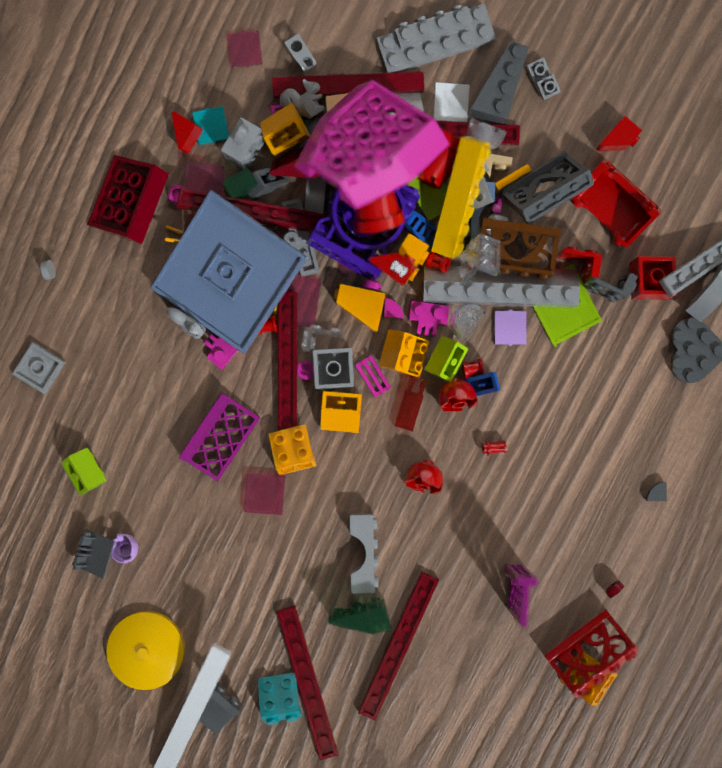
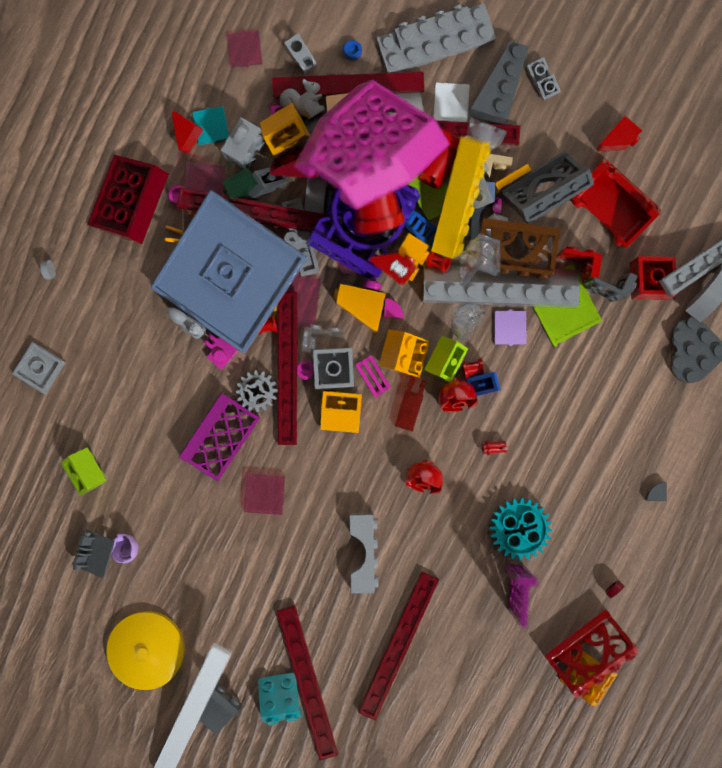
(261, 379): none -> light grey gear
(292, 449): light orange bracket -> none
(352, 50): none -> blue tile
(365, 618): clear green slope -> none
(428, 316): dark pink hinge -> none
(523, 546): none -> teal gear

